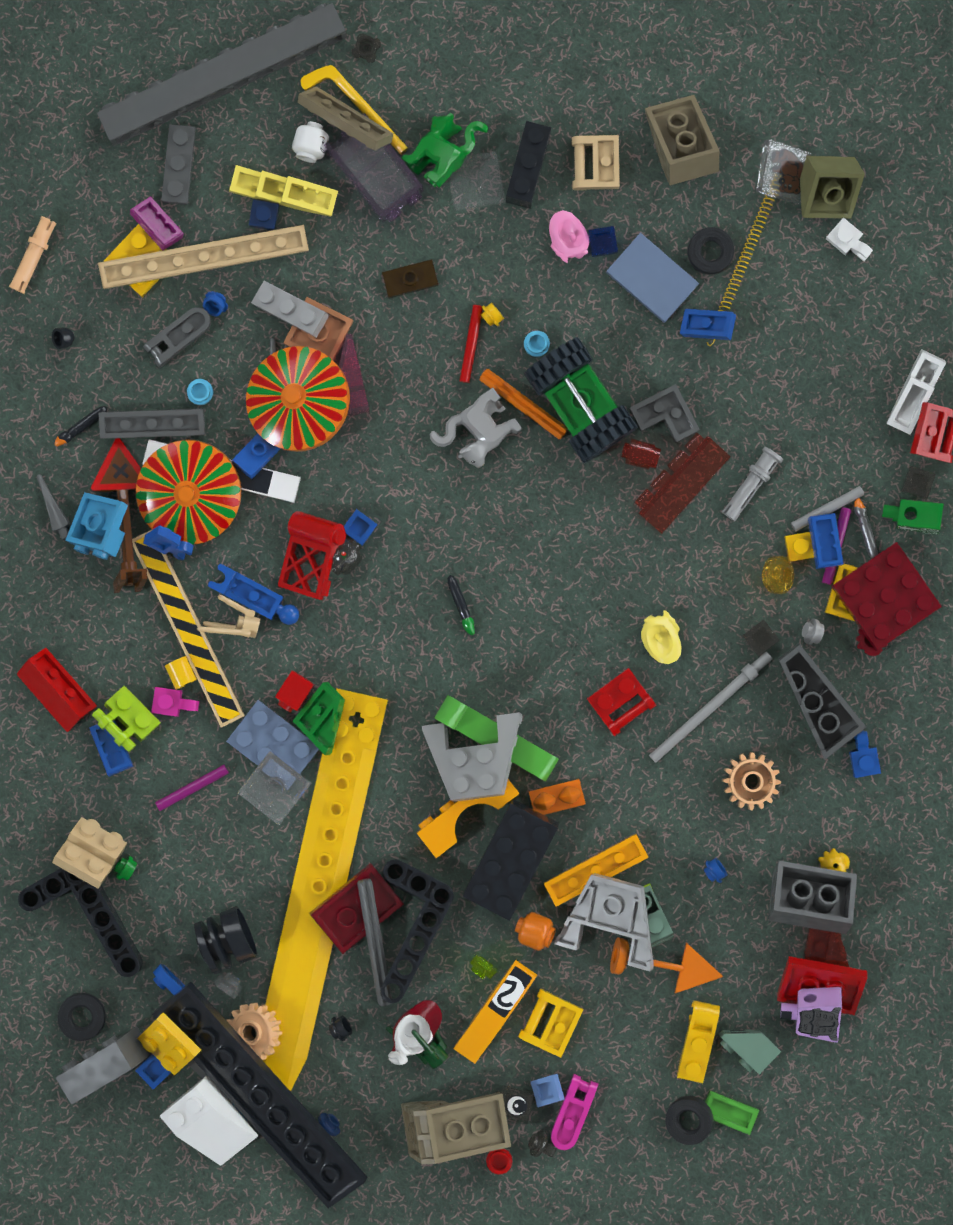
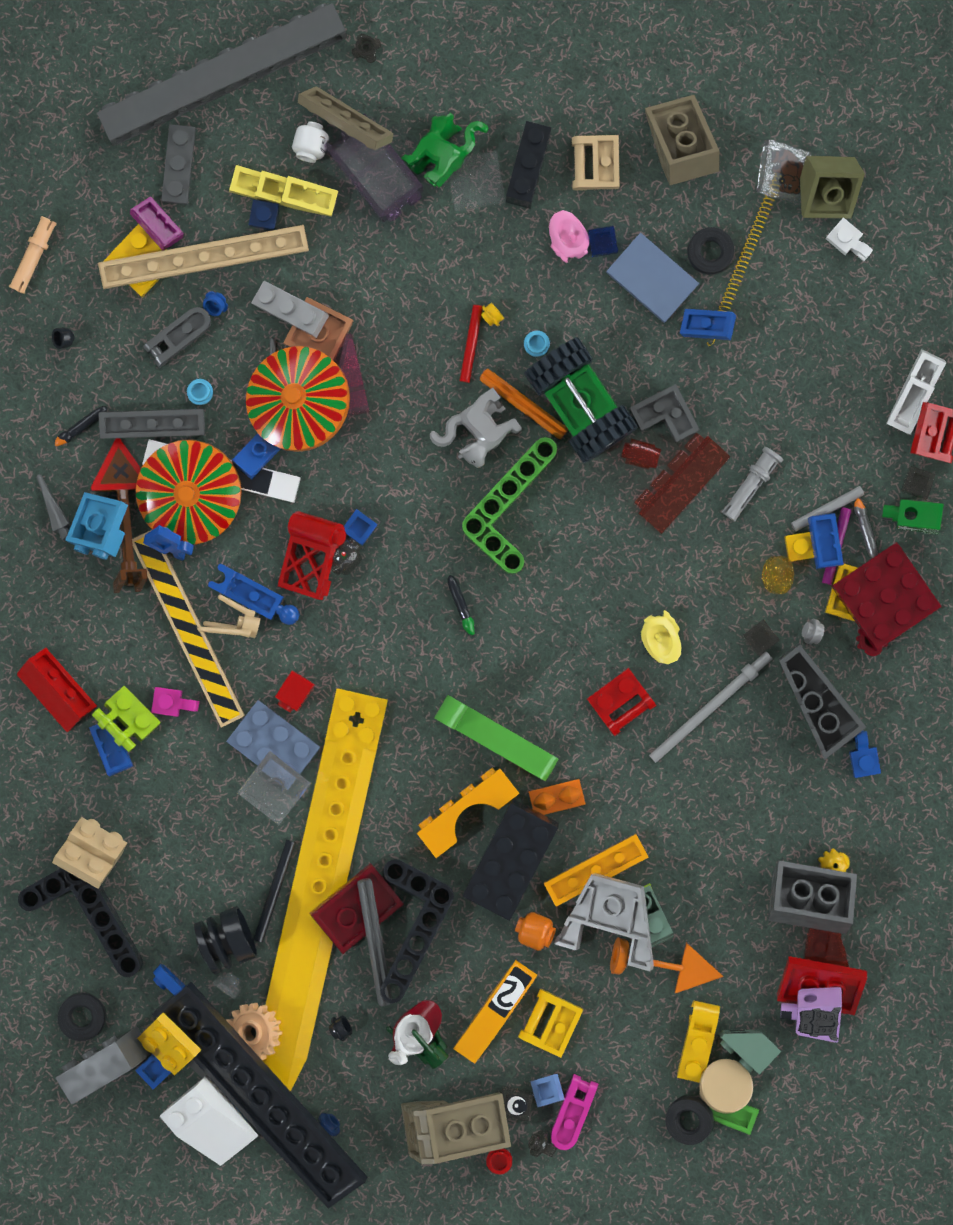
(125, 868): green plate -> none
(180, 672): yellow beam -> none
(192, 787): magenta bar -> none
(274, 890): none -> black bar
(321, 717): green wing -> none
(330, 72): yellow piece -> none
(410, 279): dark brown plate -> none
(478, 769): light grey wing -> none
(482, 967): clear neon green plate -> none
(504, 502): none -> bright green beam
(715, 870): blue plate -> none
(726, 1086): none -> tan tile
(764, 787): light nougat gear -> none

